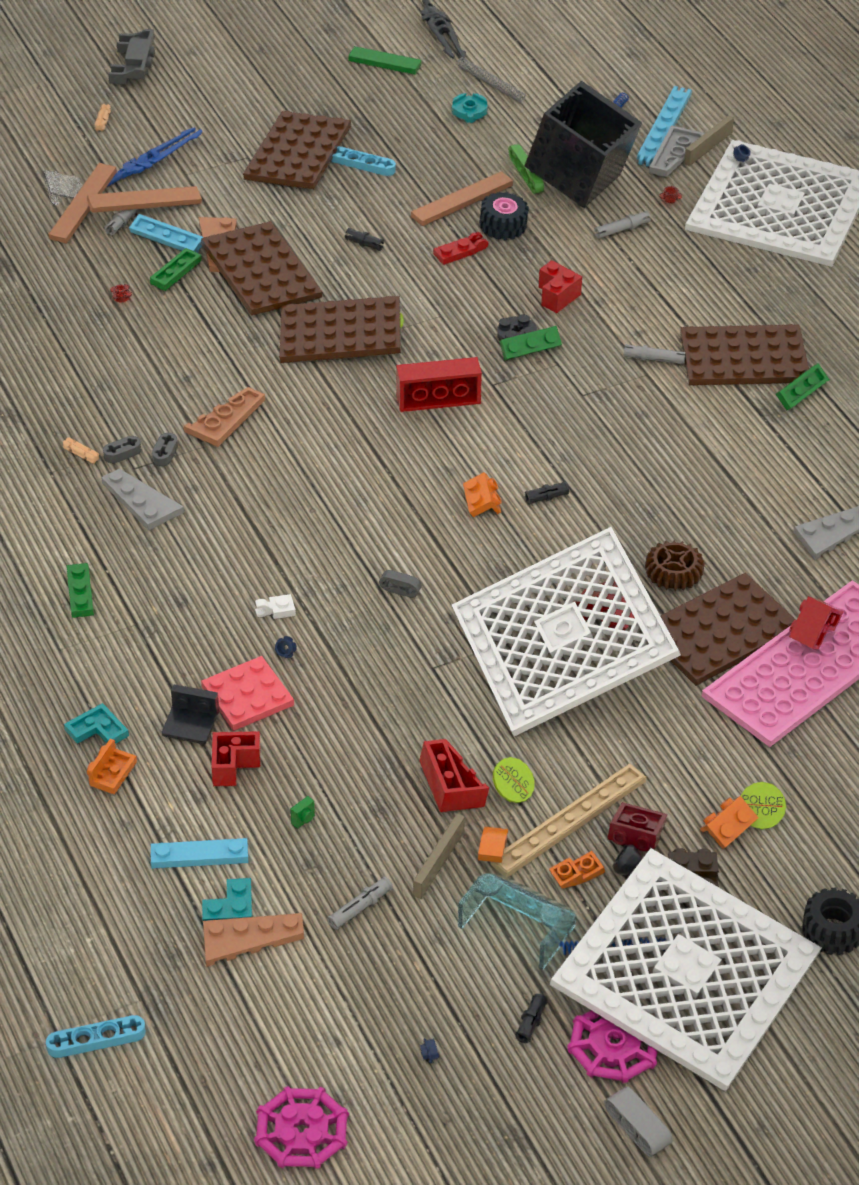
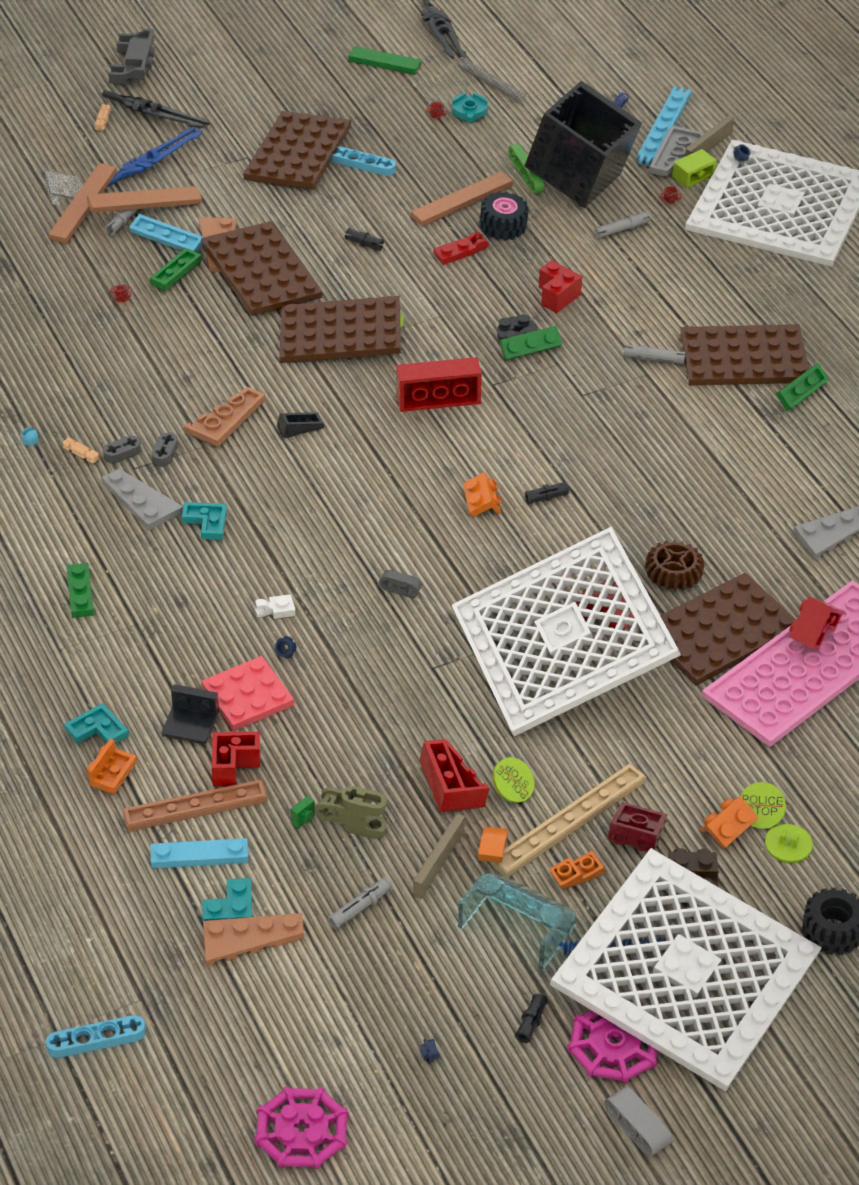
(30, 436): none -> medium azure hinge
(142, 104): none -> black sword
(194, 805): none -> nougat tile
(210, 515): none -> teal plate
(298, 423): none -> black slope
(354, 810): none -> olive piece
(436, 109): none -> clear red plate
(627, 860): black cone -> none
(694, 168): none -> lime brick
(788, 843): none -> lime piece

